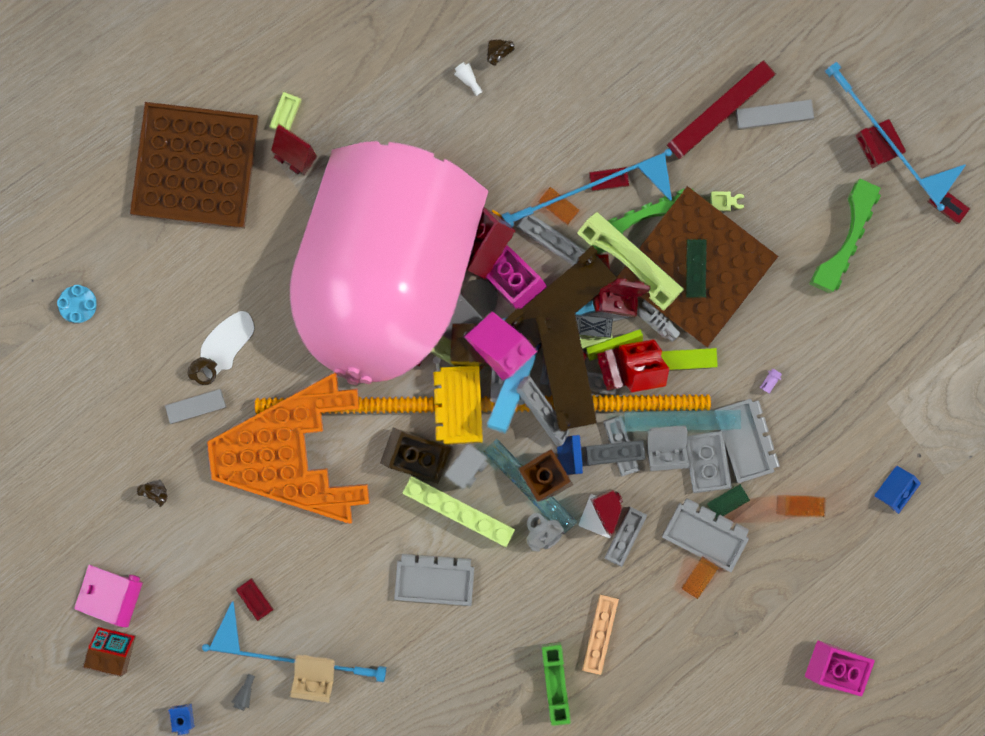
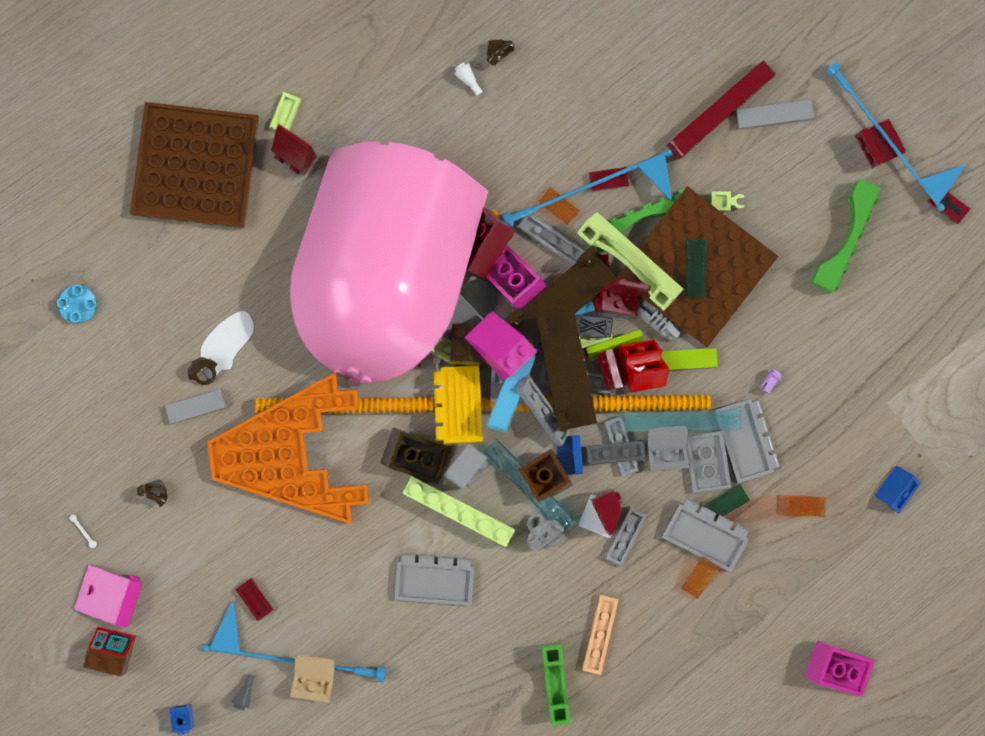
(92, 543): none -> white hinge

